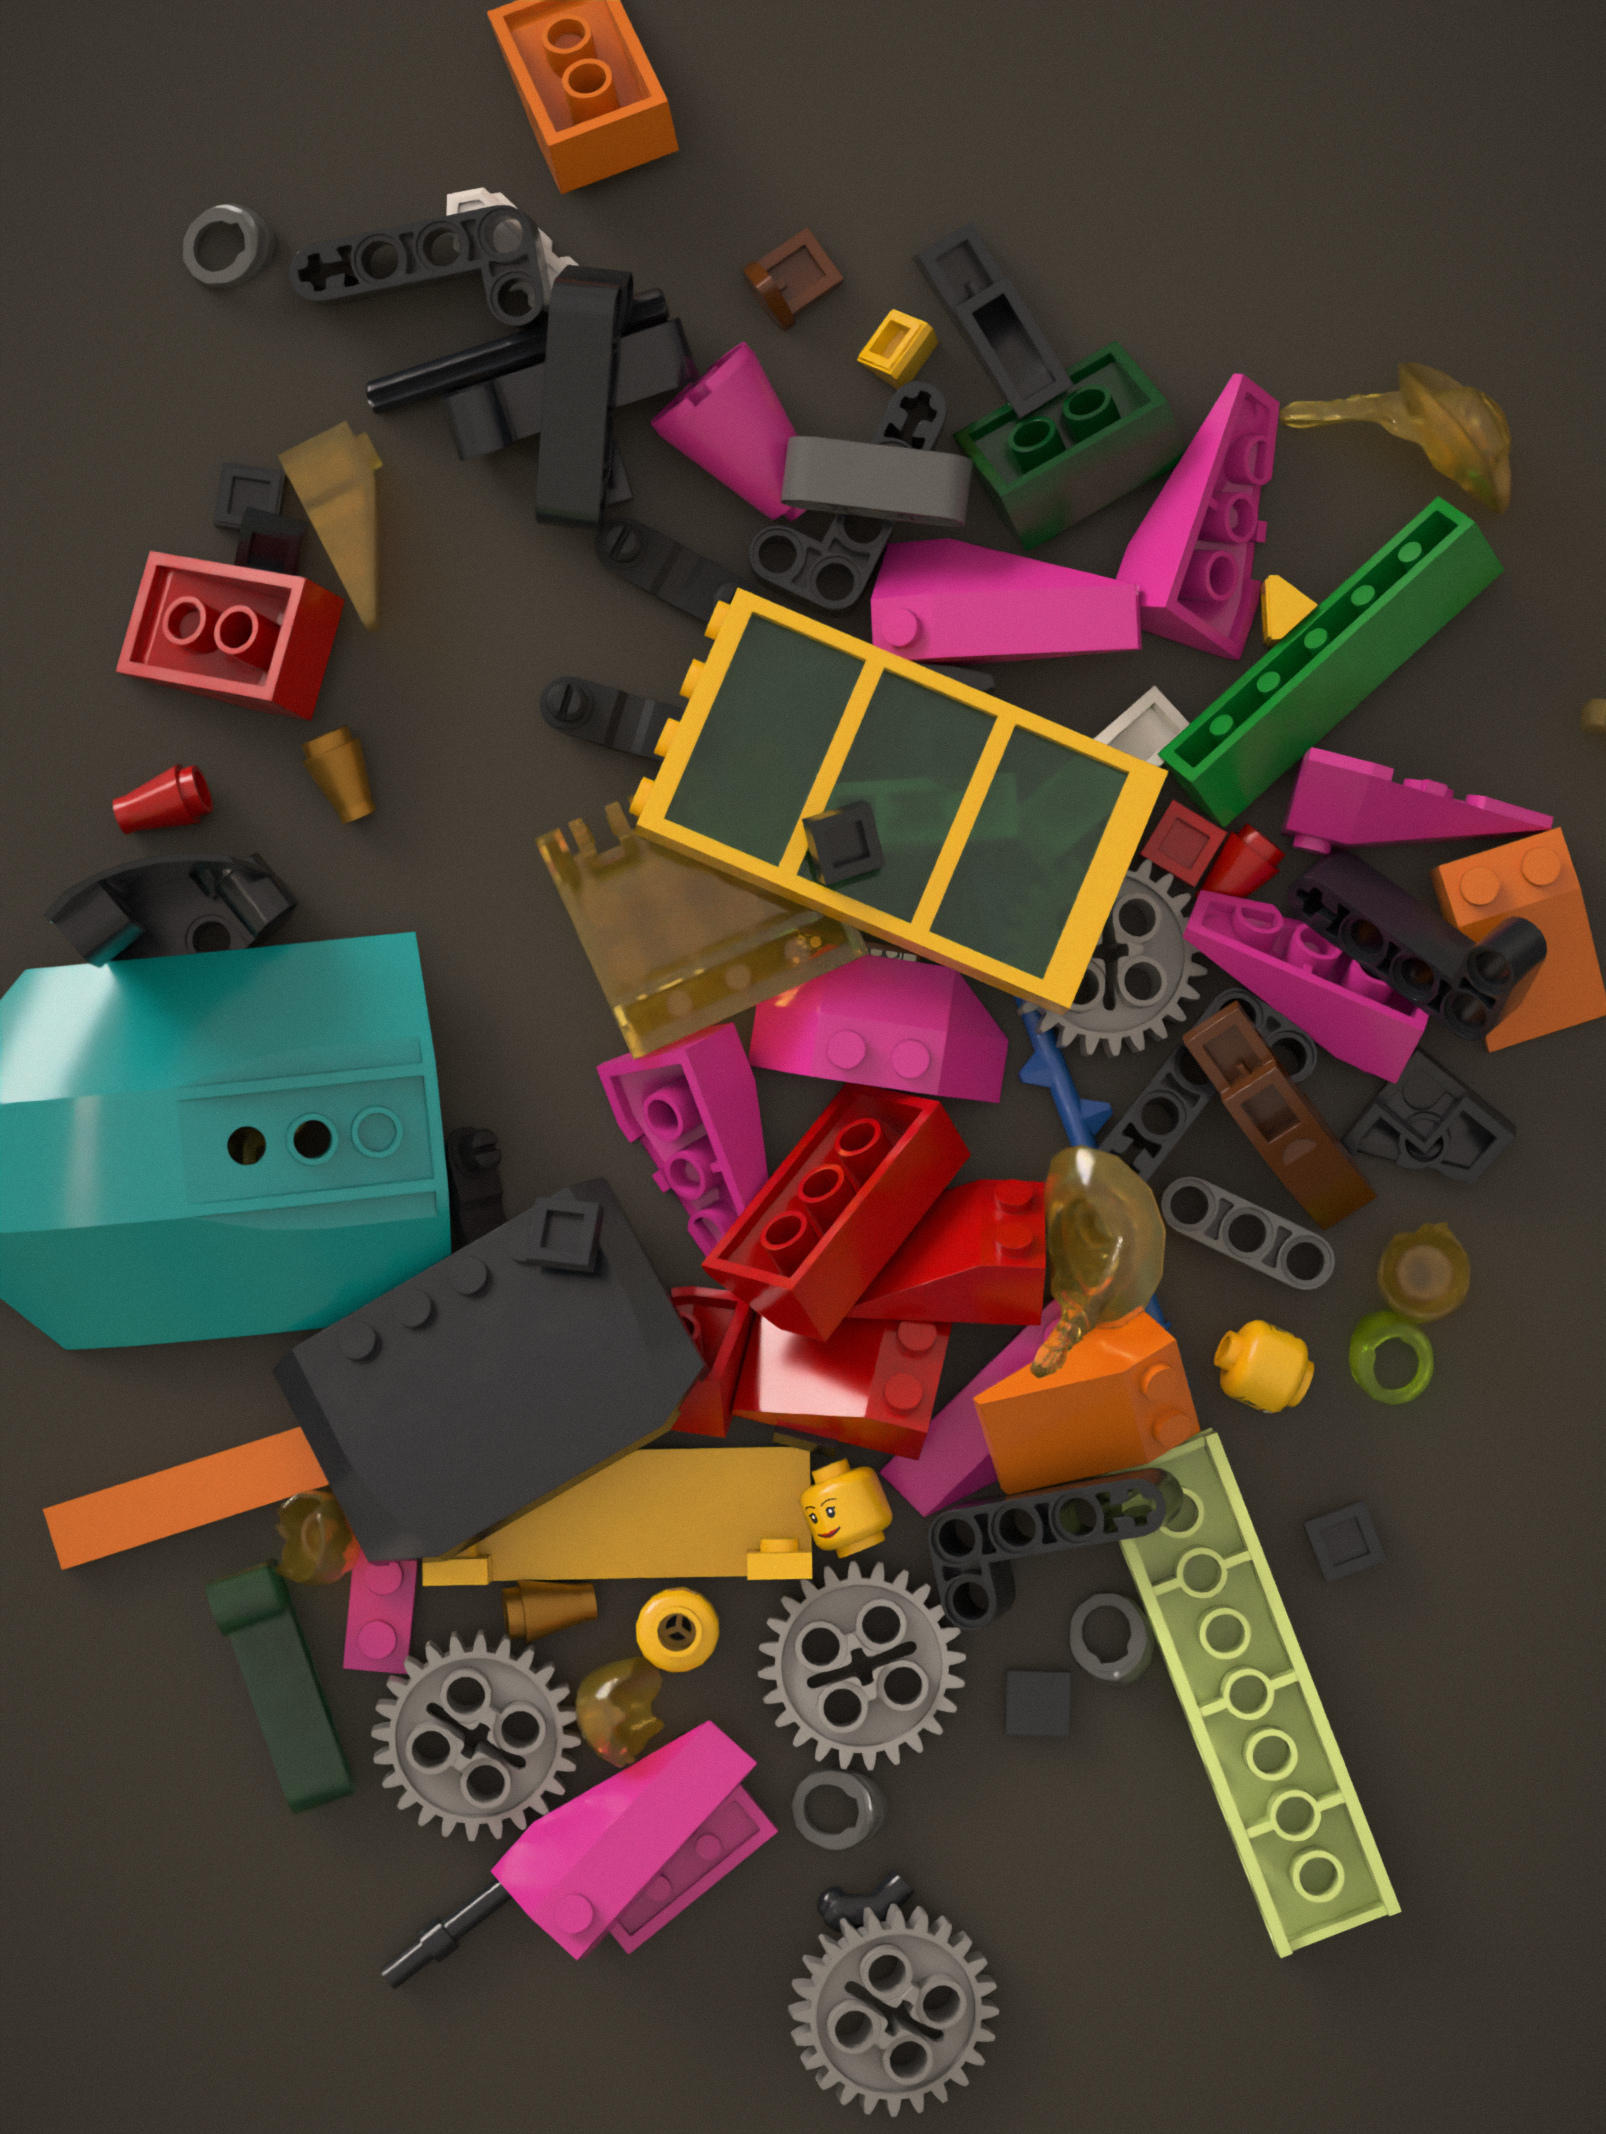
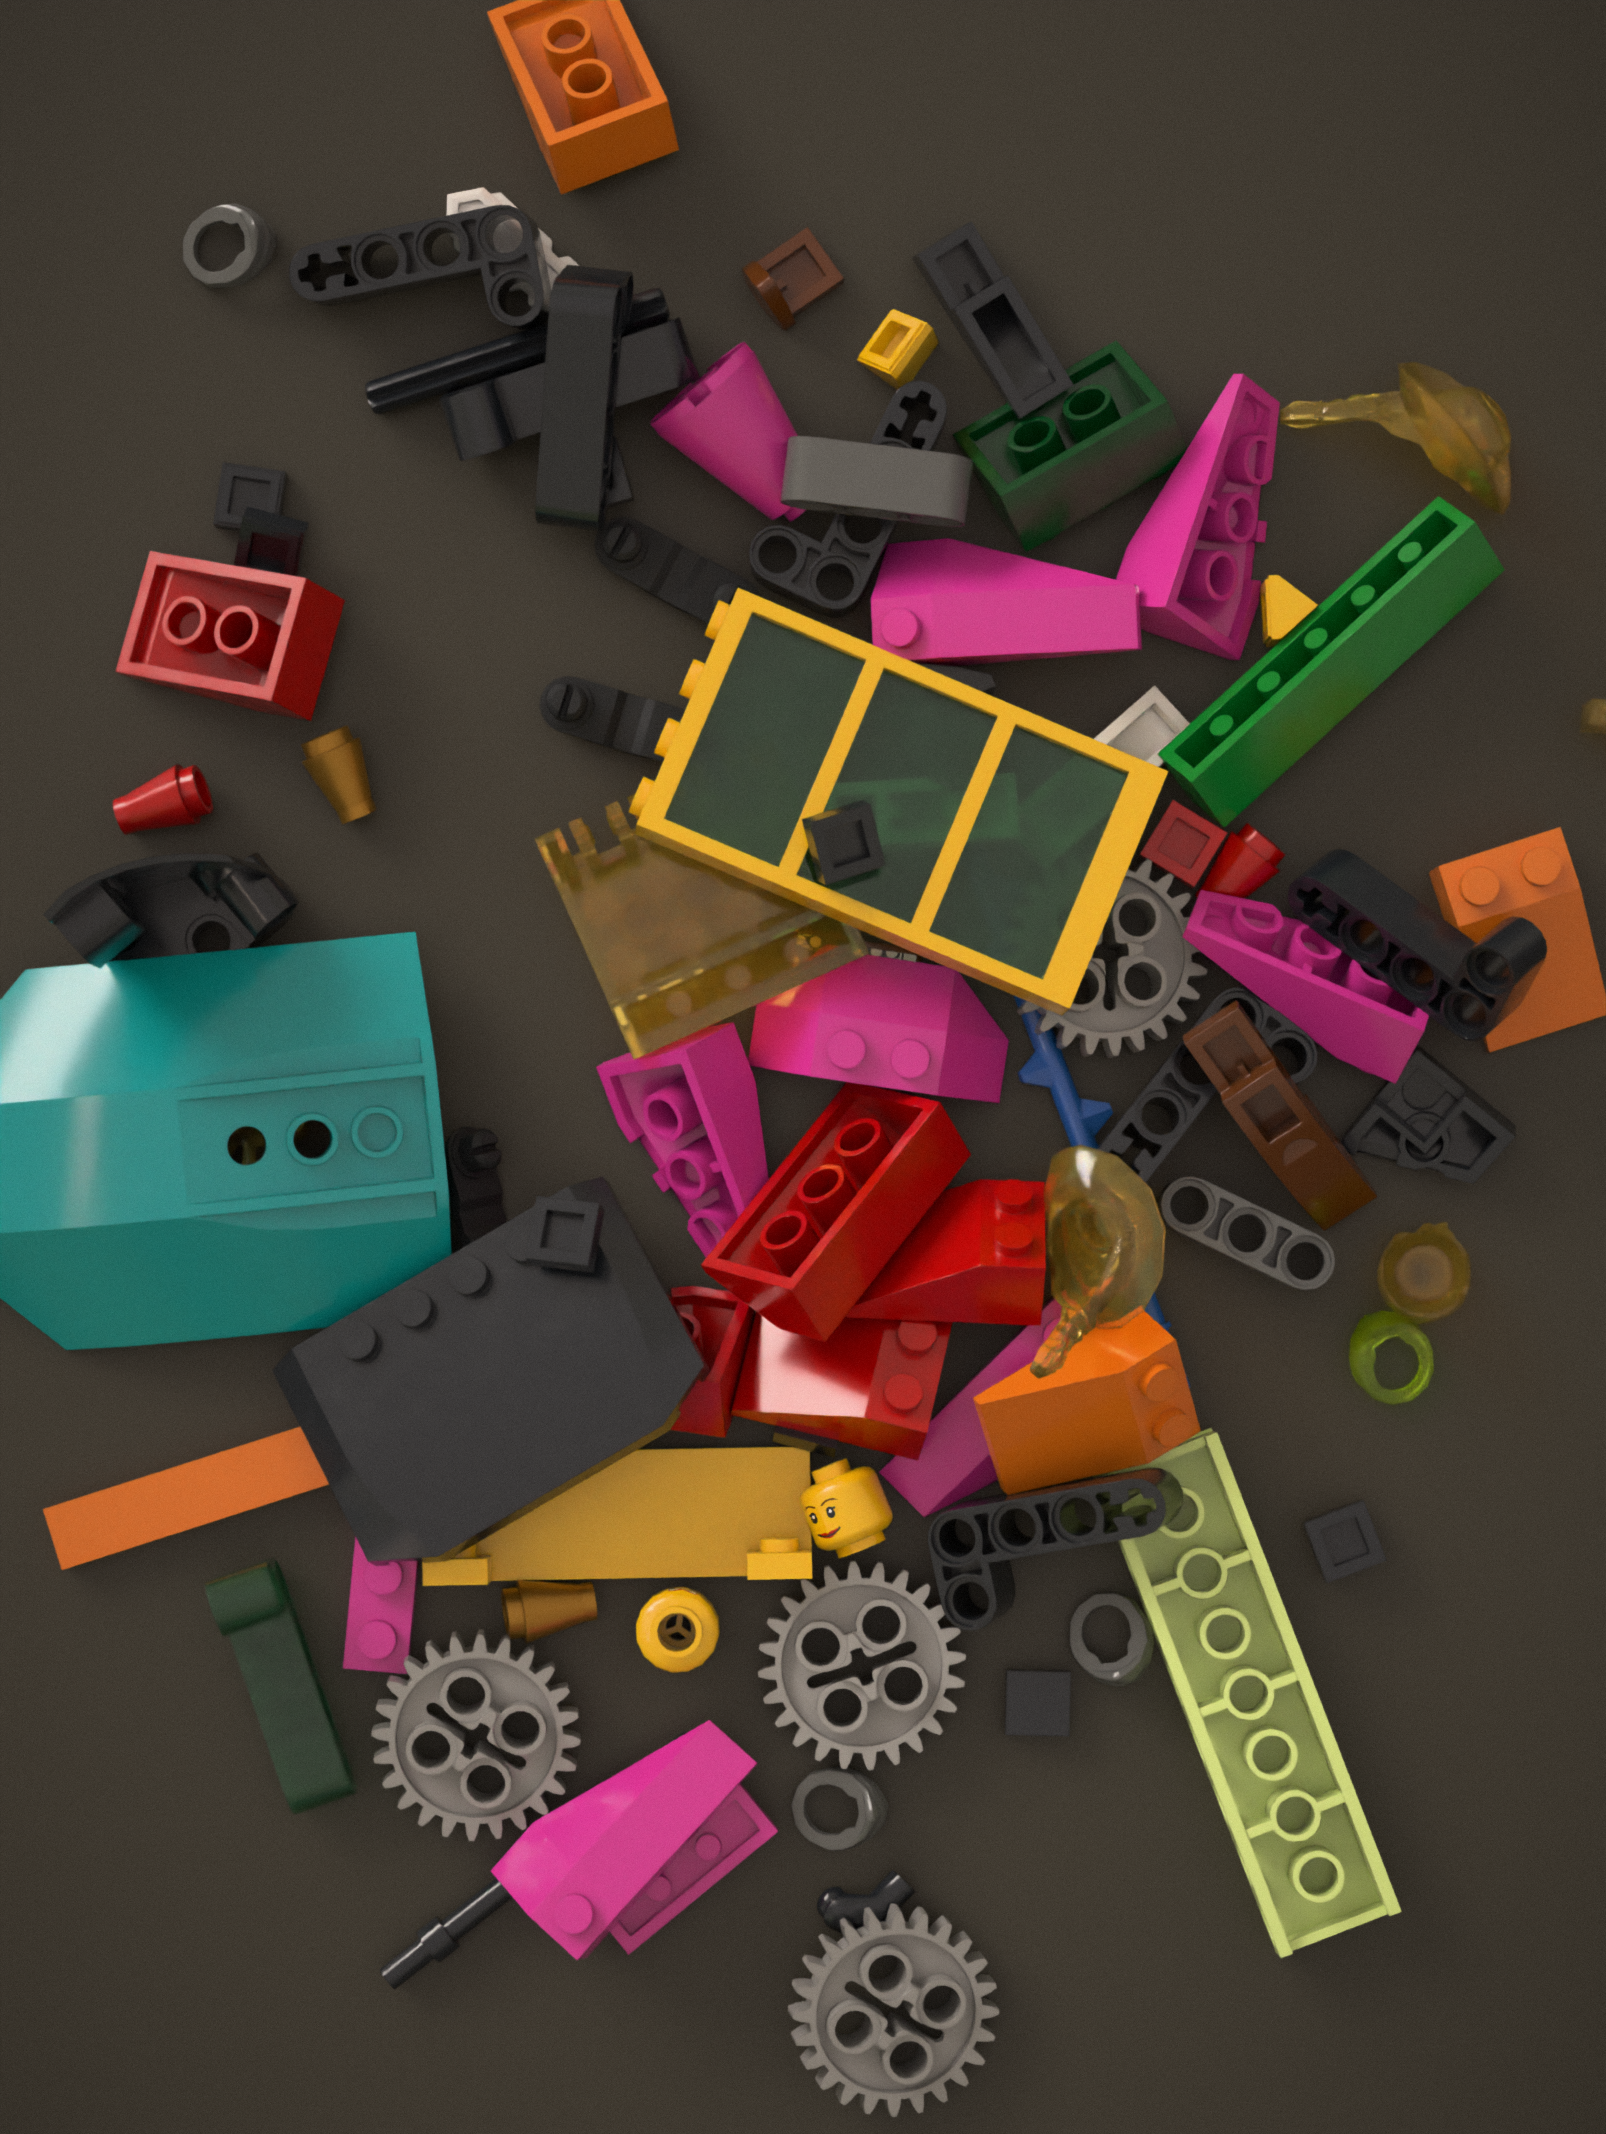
(318, 1539): clear yellow hair -> none
(343, 503): clear yellow slope -> none
(616, 1708): clear yellow hair -> none
(1264, 1367): yellow head -> none
(1356, 806): dark pink wedge -> none

